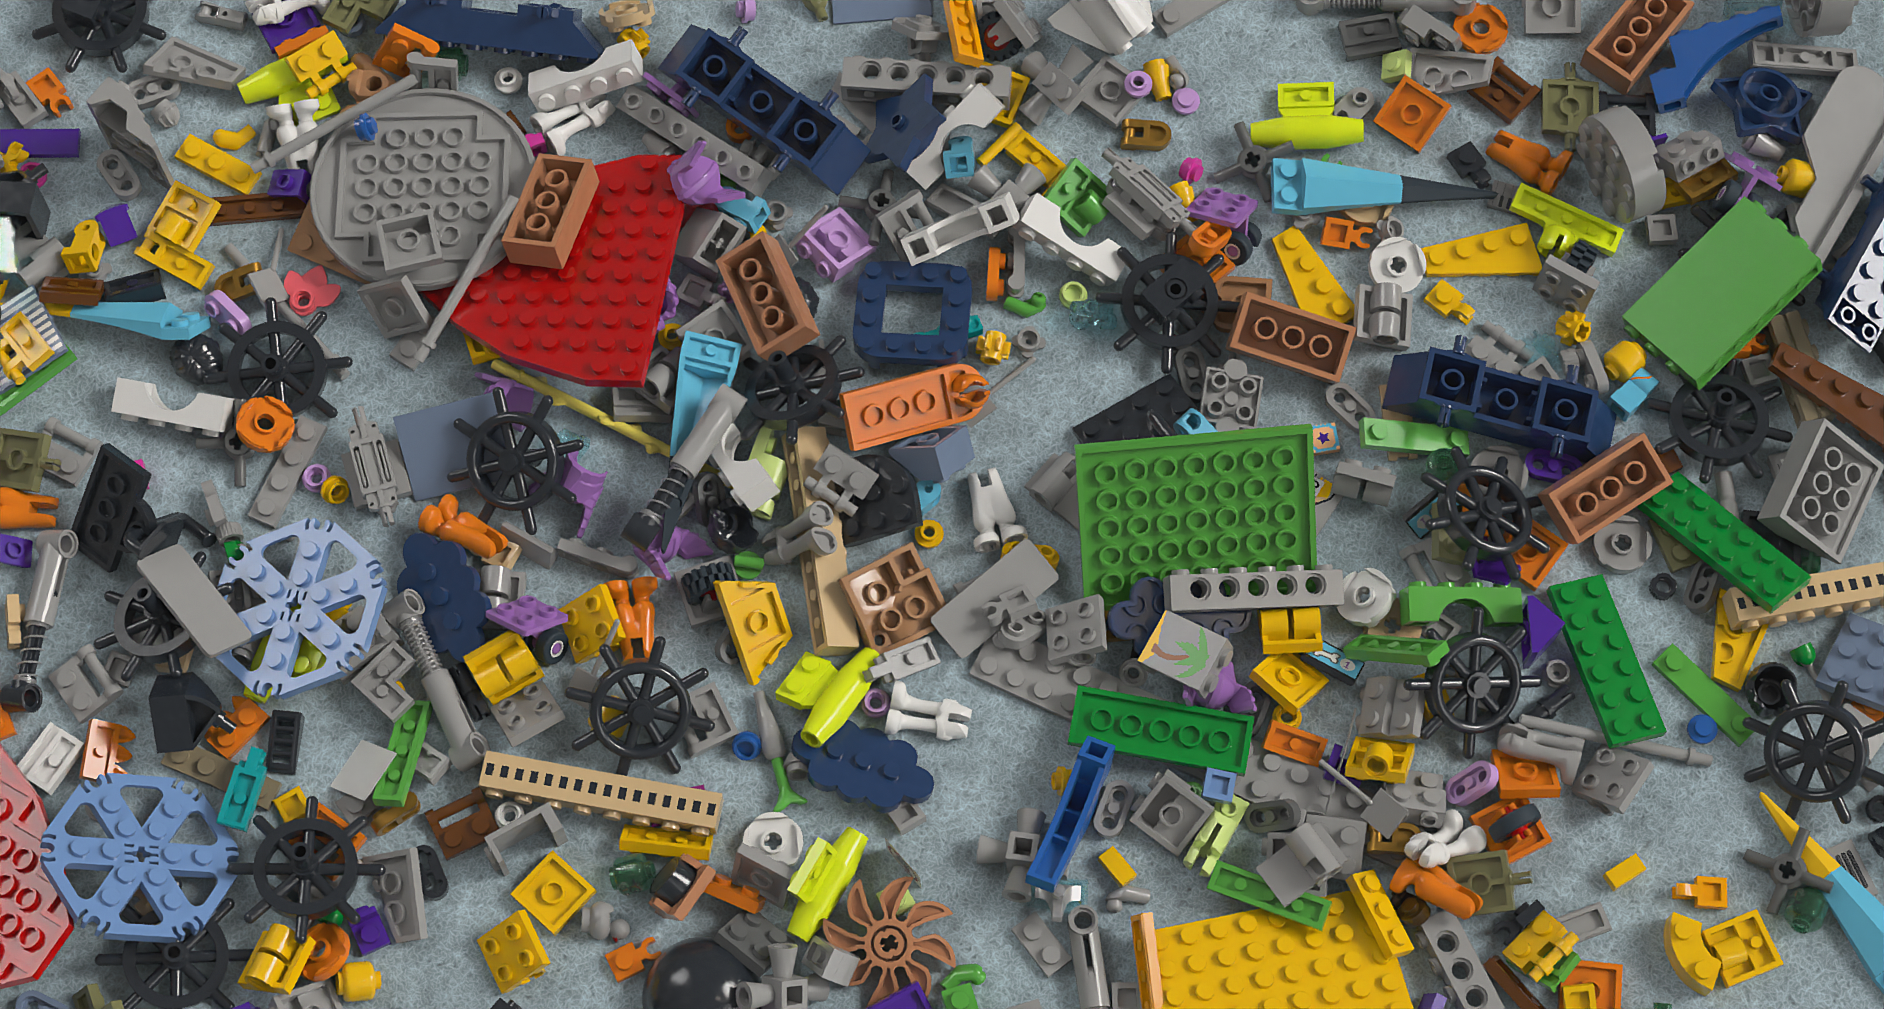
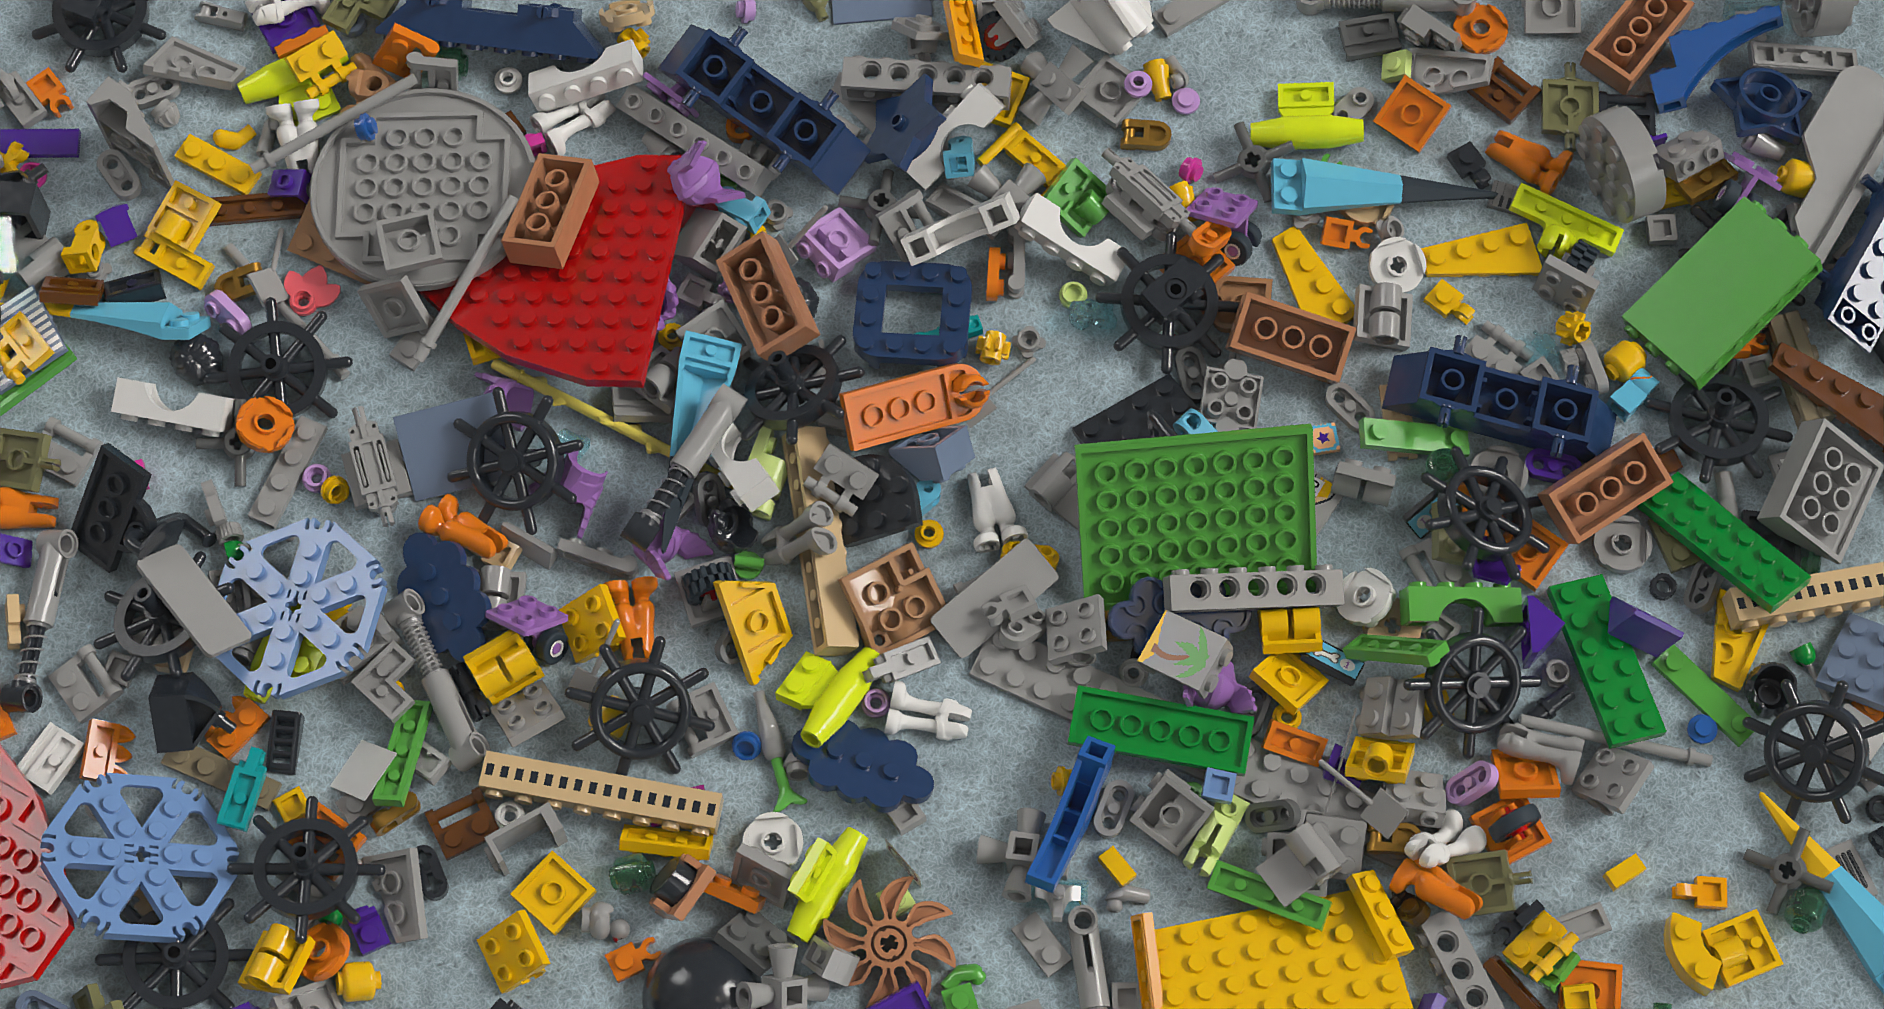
(1026, 308): bright green arm -> none
(1640, 628): none -> dark purple slope

